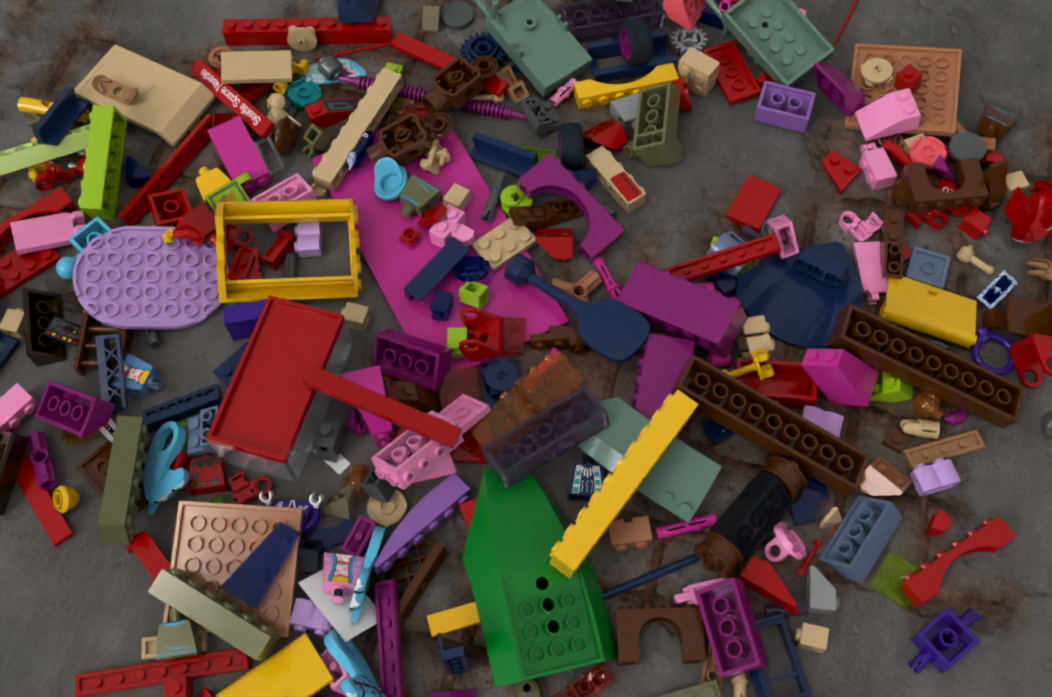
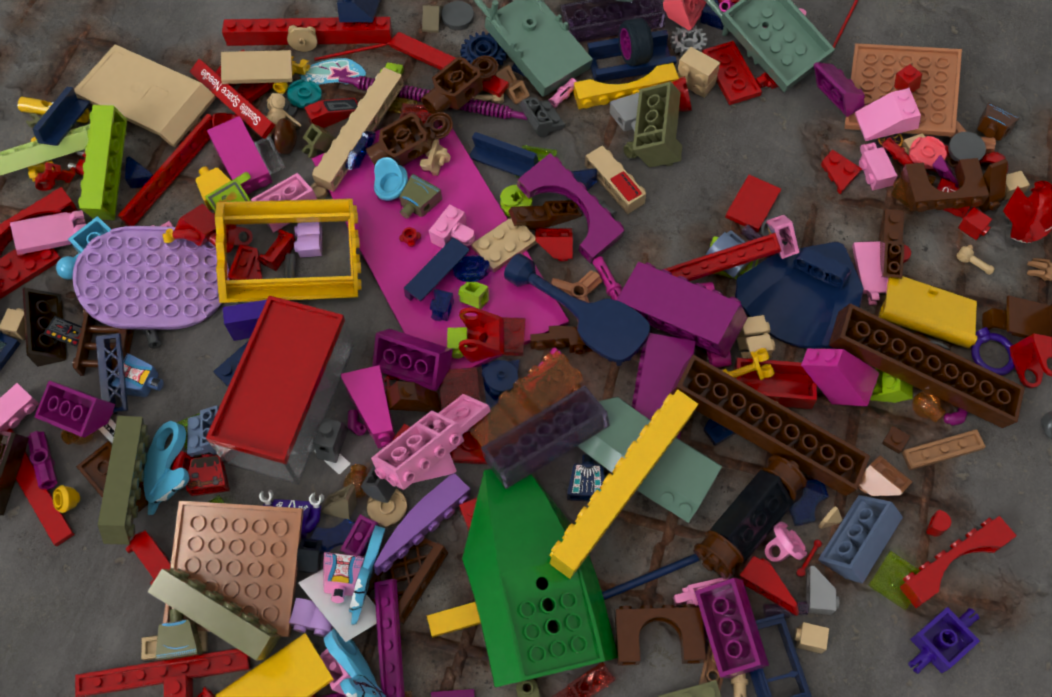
(108, 87): medium nougat piece -> none
(168, 206): red slope -> none
(182, 410): dark blue fence -> none
(215, 54): nougat gear -> none
(244, 491): red piece -> none
(259, 570): clear blue wing -> none
(330, 67): dark grey head -> none
(356, 316): tan brick -> none
(381, 406): red tile -> none
(432, 216): red tile -> none
(453, 659): dark blue panel -> none
(457, 197): tan brick -> none
(494, 196): dark grey pin -> none
(571, 145): black wheel -> none
(606, 133): red slope -> none
(630, 534): nougat brick -> none
(709, 520): dark pink pin -> none
(724, 283): clear blue slope -> none
(784, 106): medium lavender slope -> none
(827, 420): lavender brick -> none
(861, 230): bright pink piece -> none
(876, 72): tan piece -> none
(921, 427): tan hinge -> none
(927, 216): red piece -> none
(928, 267): sand blue plate -> none
(934, 477): lavender brick -> none
(998, 290): clear blue slope -> none

